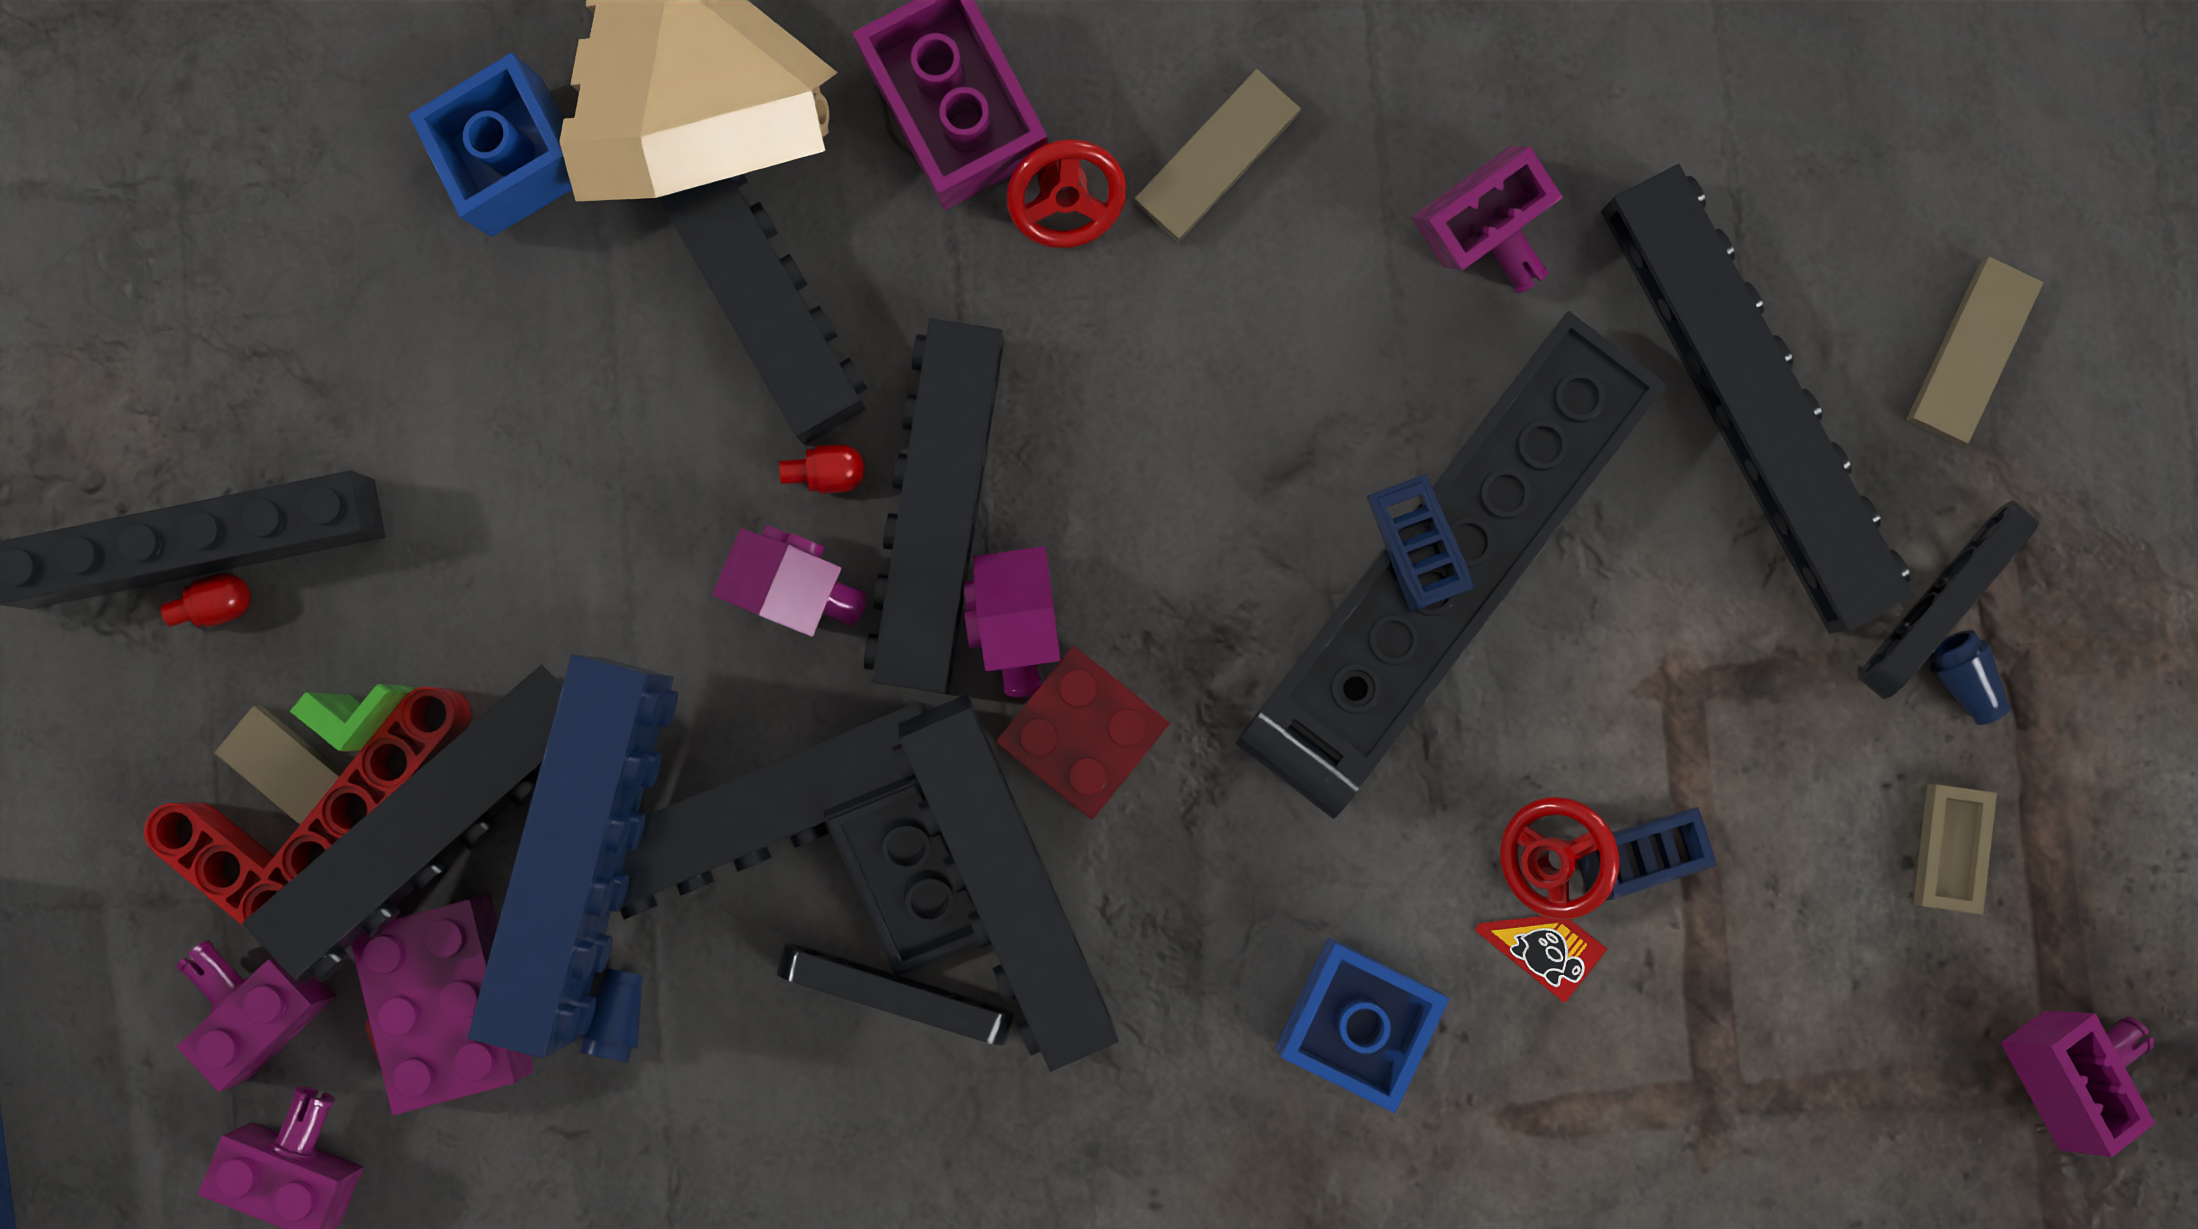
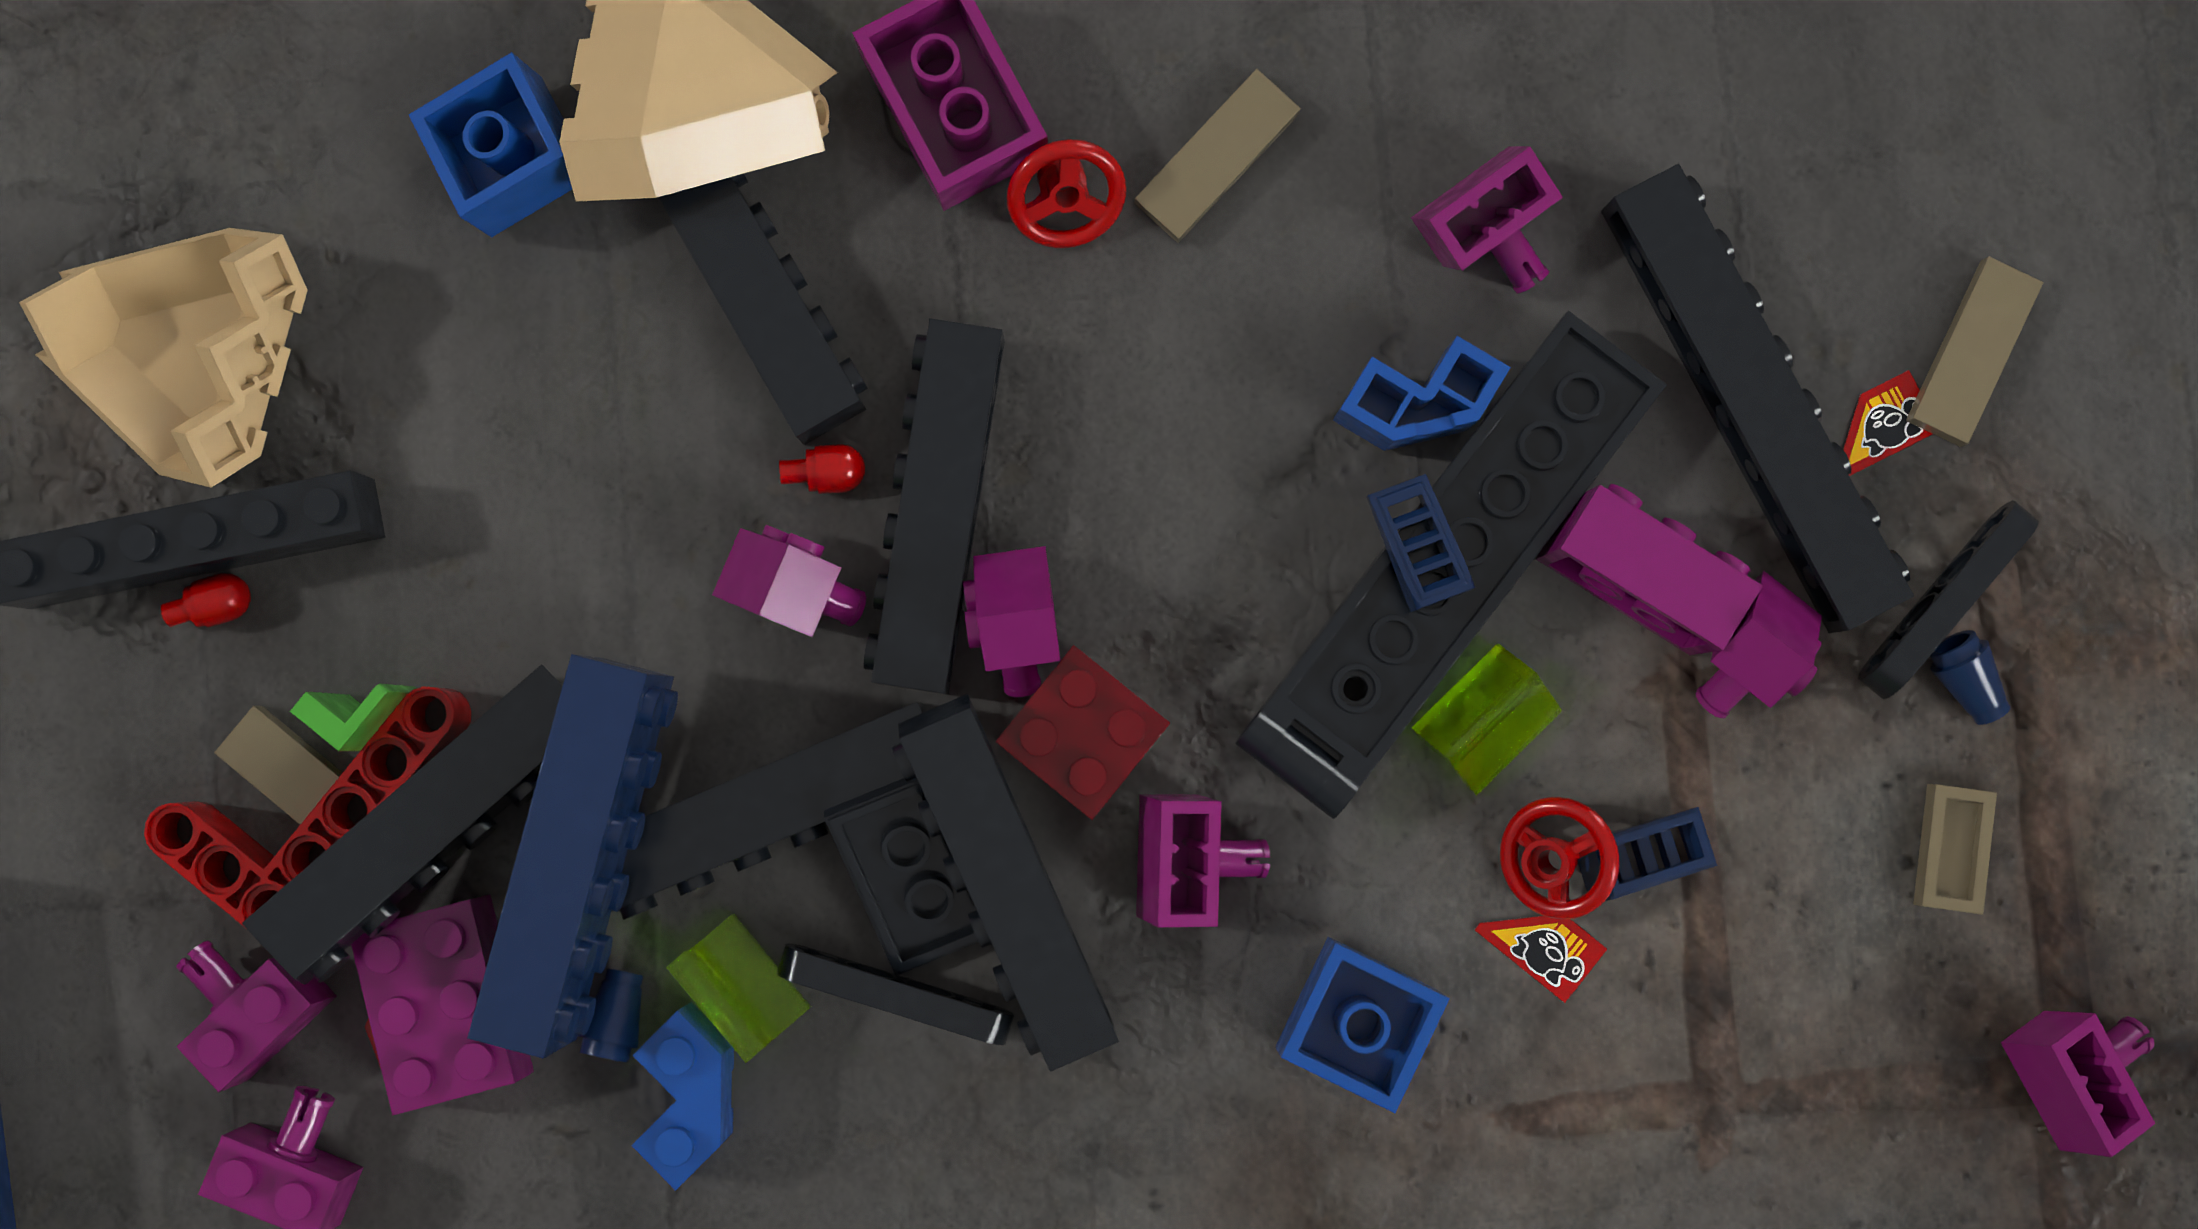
(177, 346): none -> tan panel
(696, 1069): none -> blue brick
(738, 988): none -> clear neon green panel
(1184, 859): none -> magenta brick
(1399, 412): none -> blue brick
(1488, 717): none -> clear neon green panel
(1651, 570): none -> magenta brick
(1767, 653): none -> magenta brick
(1881, 424): none -> sticker

